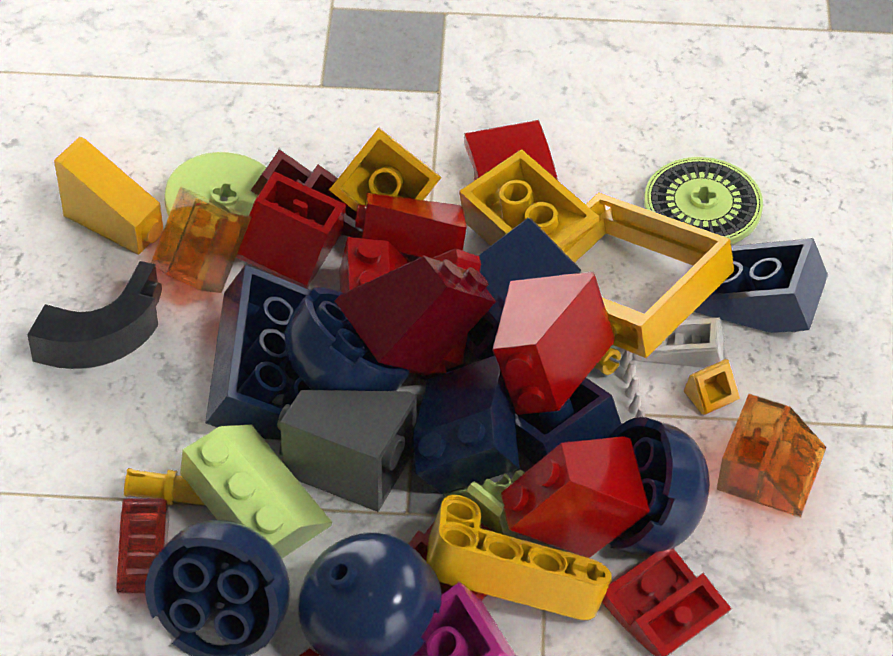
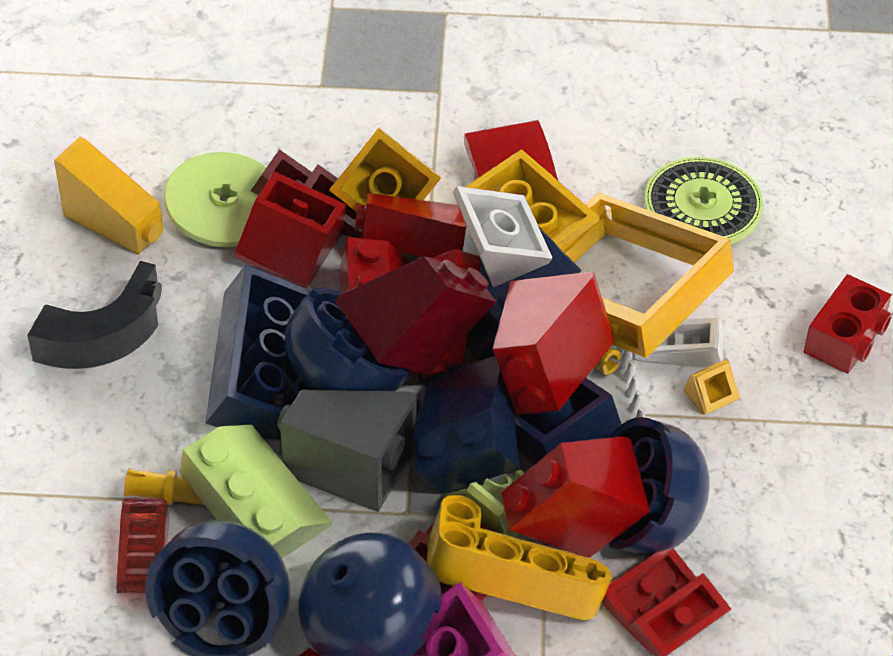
(200, 241): clear orange slope -> none
(503, 233): none -> white slope
(771, 287): dark blue slope -> none
(771, 457): clear orange slope -> none
(848, 324): none -> red brick

